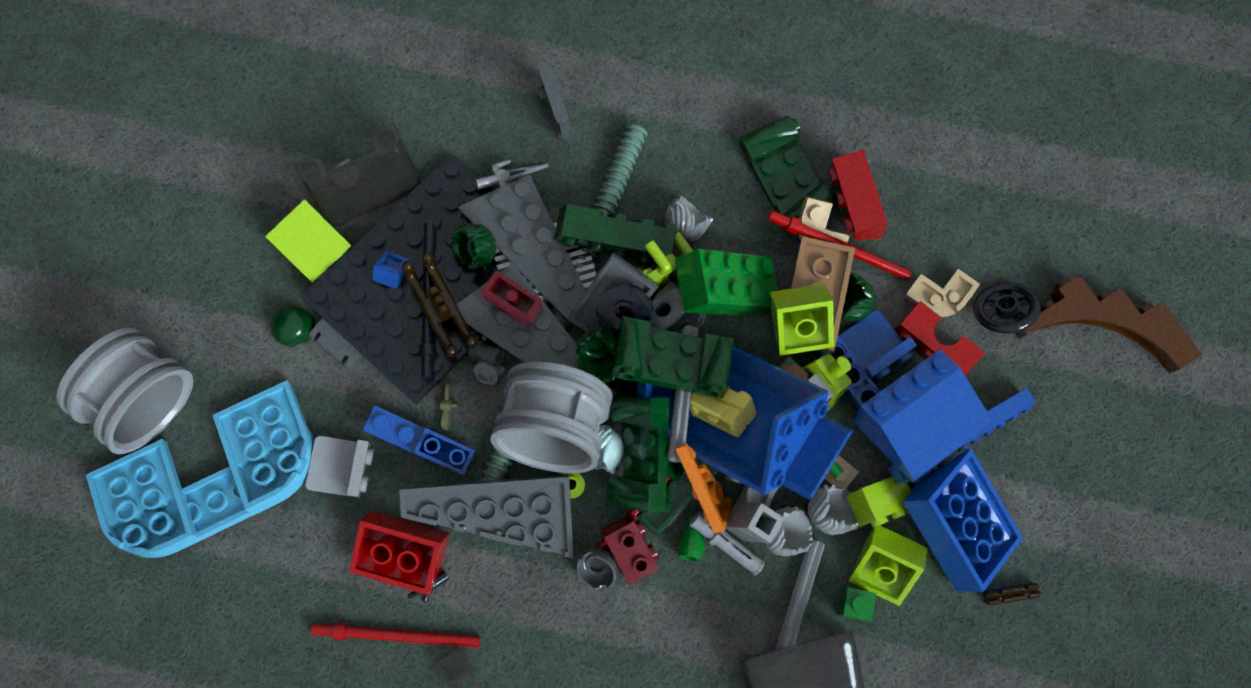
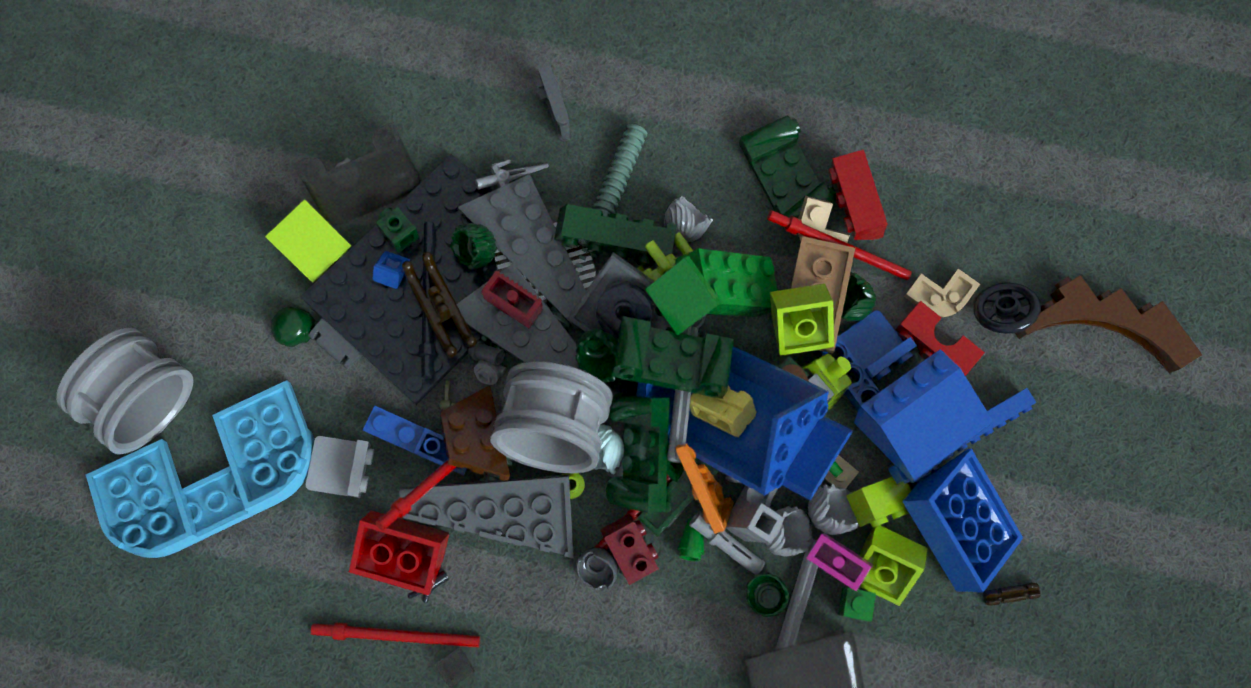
(399, 236): none -> dark green brick
(403, 505): none -> red bar
(468, 432): none -> reddish brown wing
(683, 295): none -> green tile
(775, 598): none -> dark green hair
(839, 561): none -> dark pink brick

